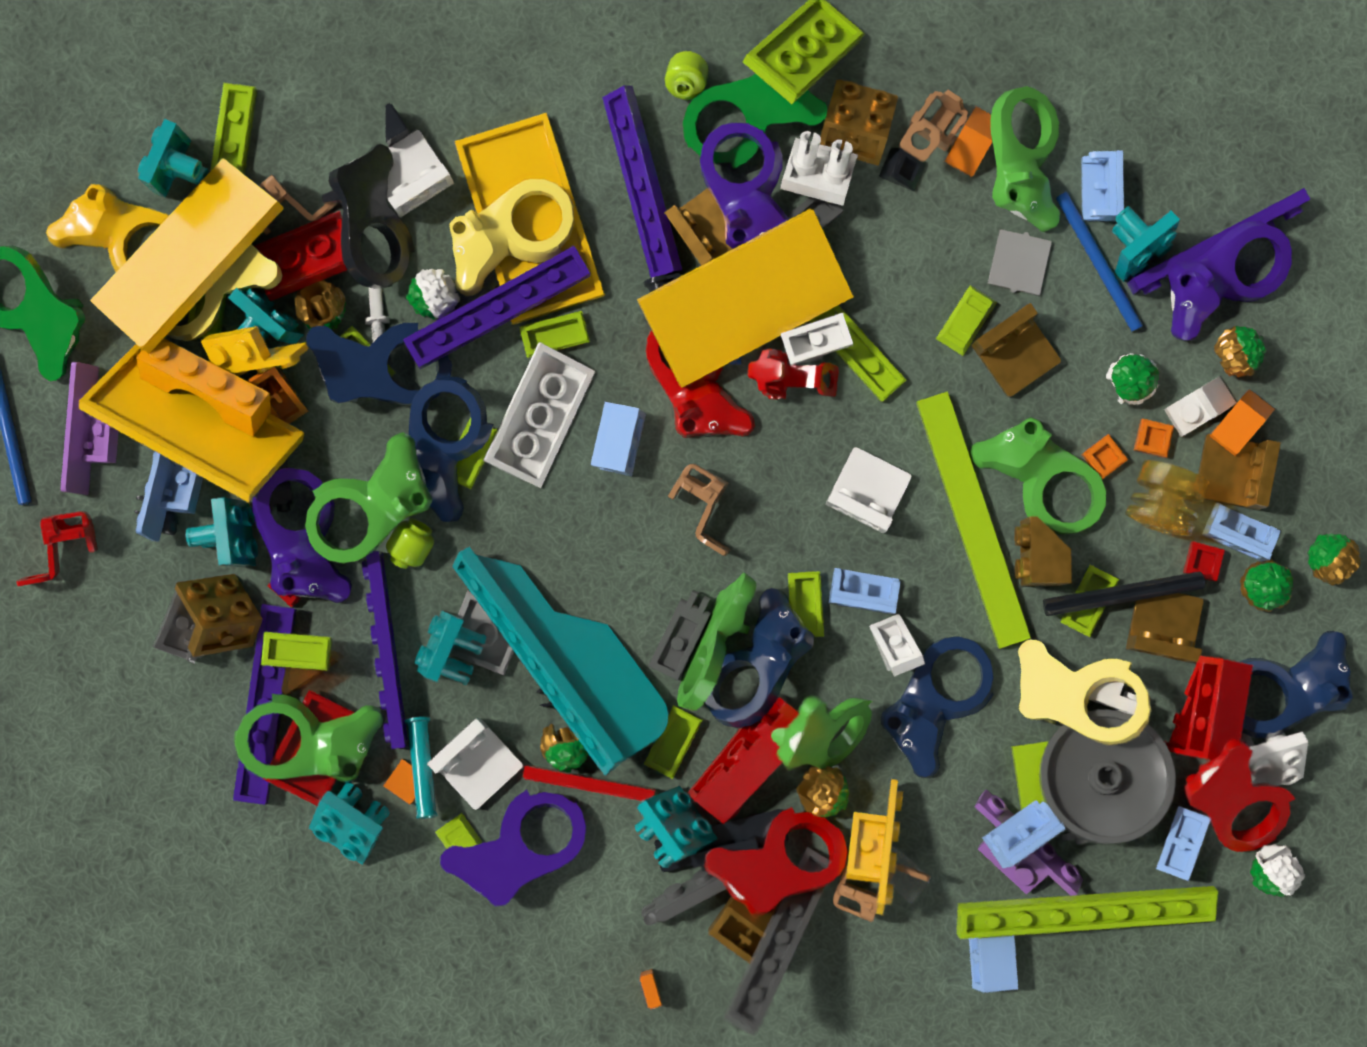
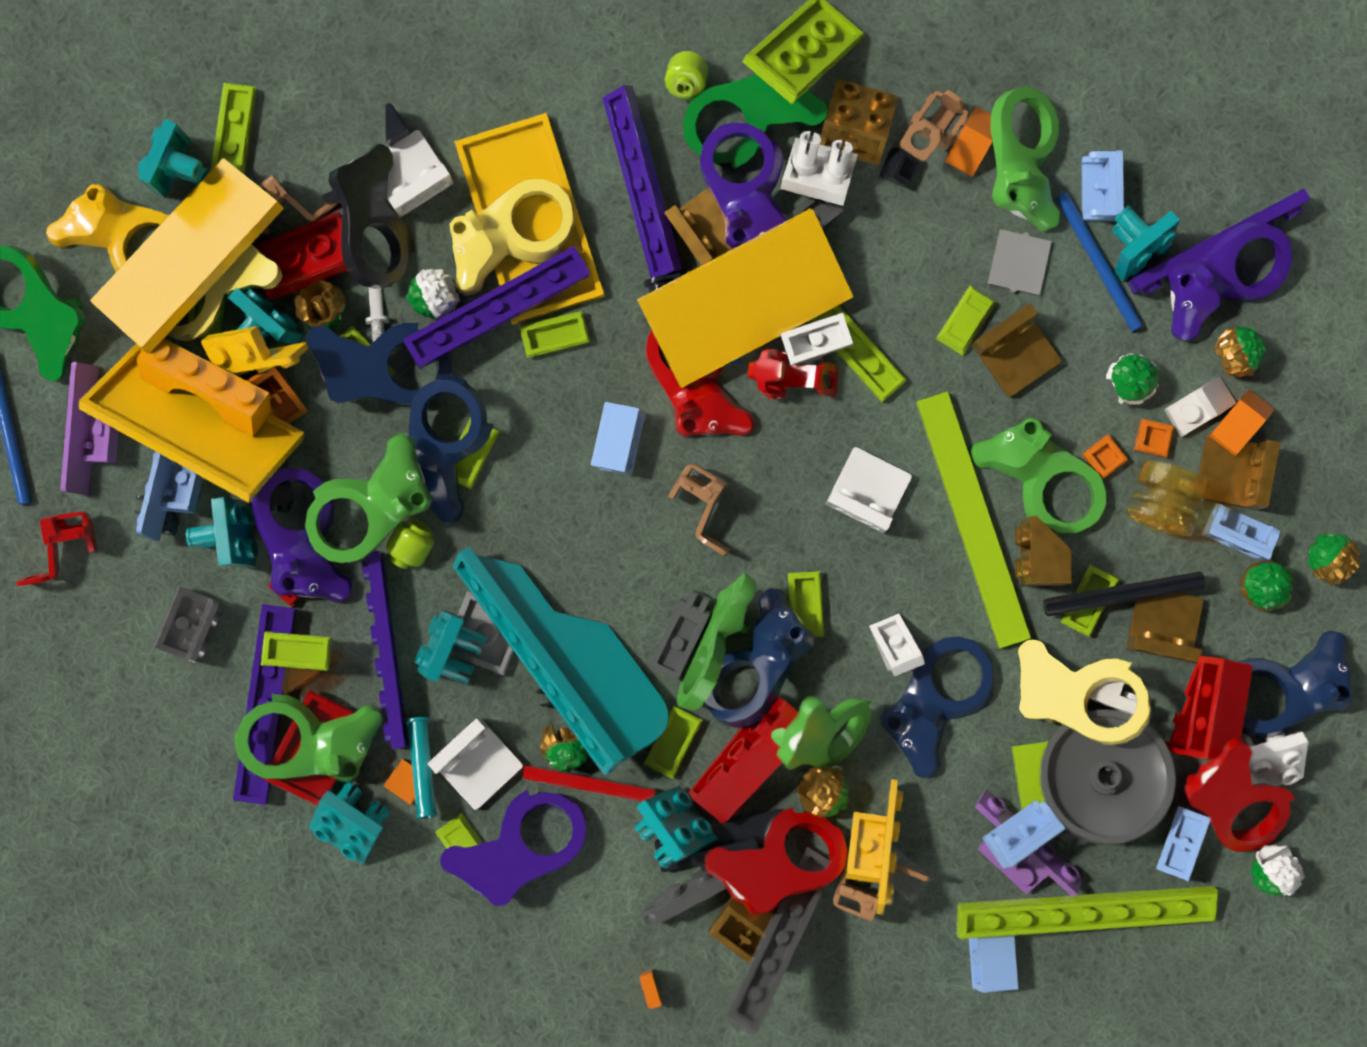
(221, 614): pearl gold bracket -> none
(539, 415): white slope -> none
(864, 591): light blue hinge -> none
(1204, 559): red tile -> none

